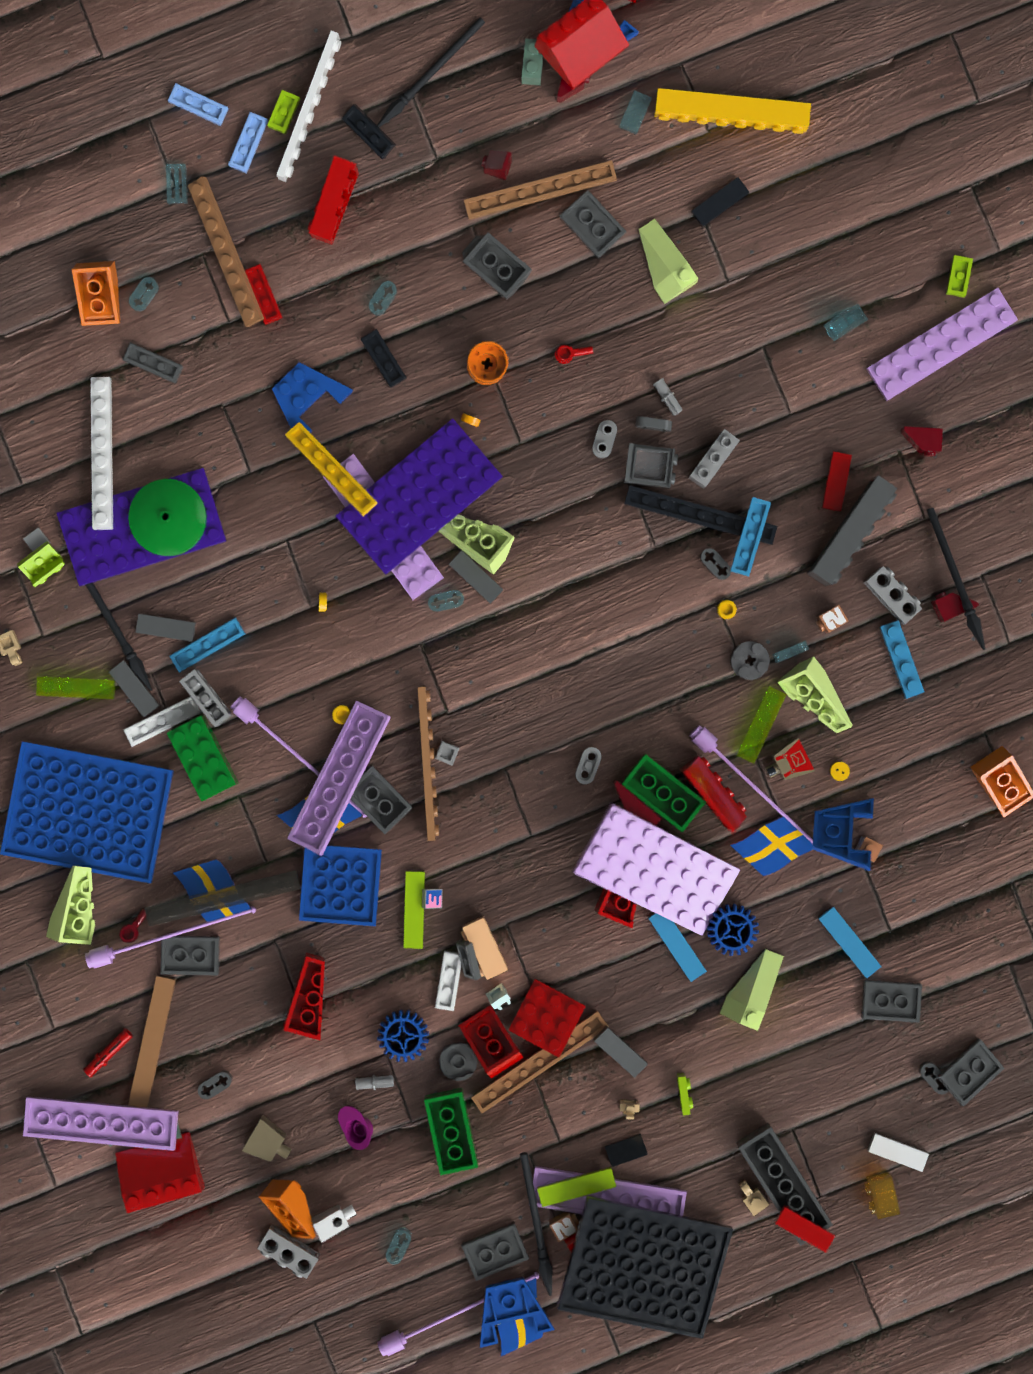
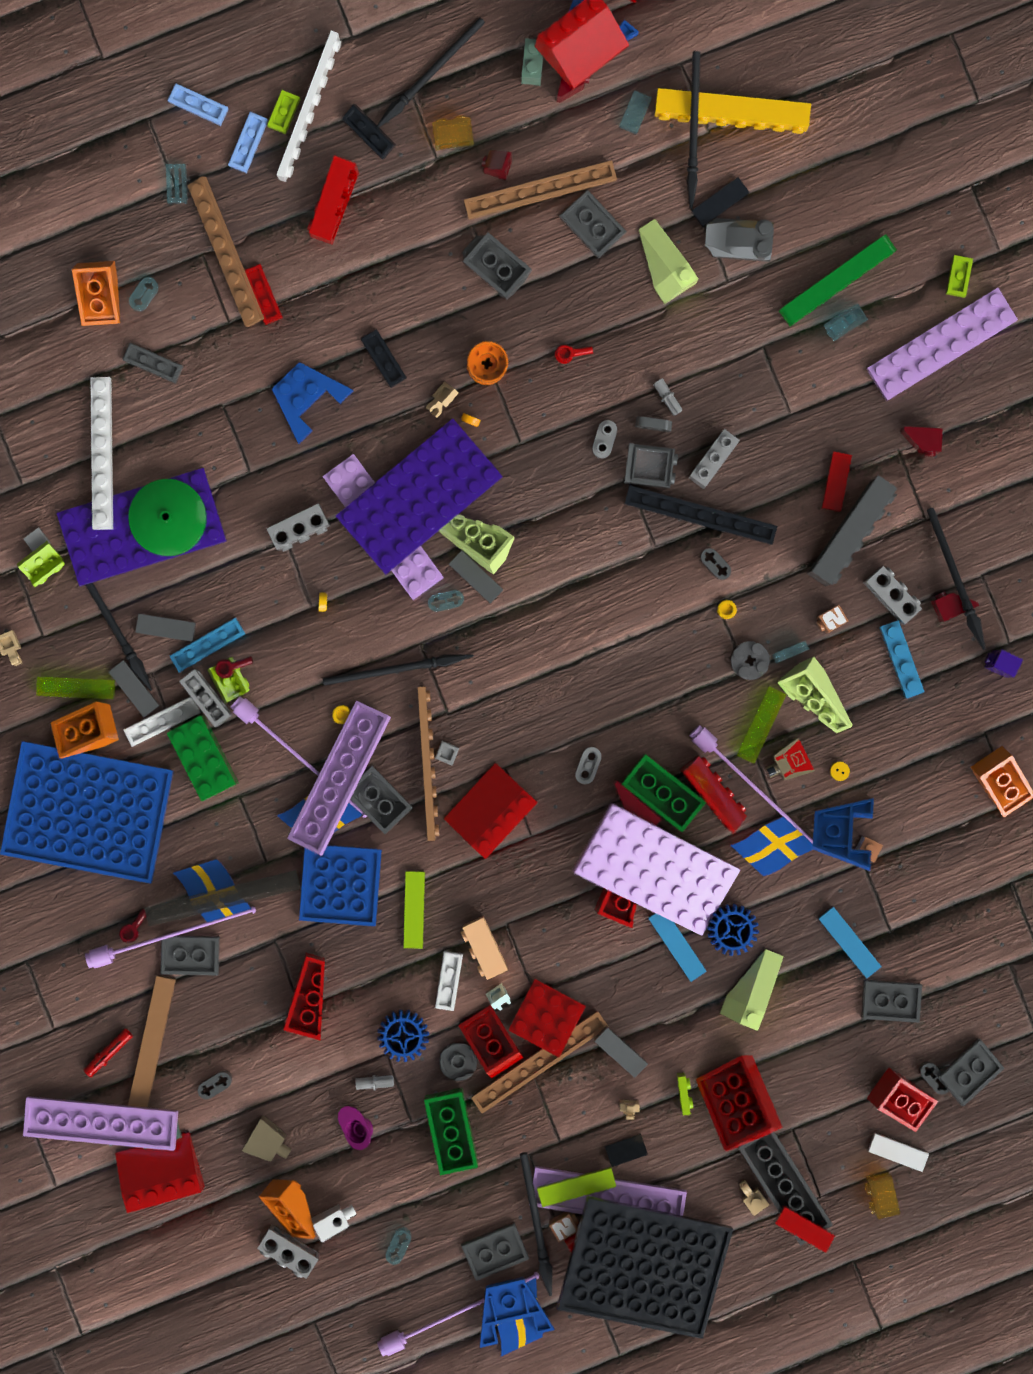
(73, 911): yellowish green wedge -> none
(84, 730): none -> orange slope
(226, 668): none -> dark red plate
(230, 687): none -> lime bracket
(288, 526): none -> light grey brick
(331, 469): yellow plate -> none
(379, 295): clear light blue beam -> none
(432, 898): tile -> none
(442, 397): none -> tan plate
(443, 660): none -> black piece
(452, 133): none -> clear yellow brick
(468, 959): dark grey tile -> none
(490, 810): none -> red slope
(693, 160): none -> black piece
(738, 1102): none -> red slope
(740, 239): none -> dark grey slope
(750, 536): dark azure plate -> none
(837, 280): none -> green beam
(902, 1100): none -> red slope
(1003, 663): none -> dark purple brick

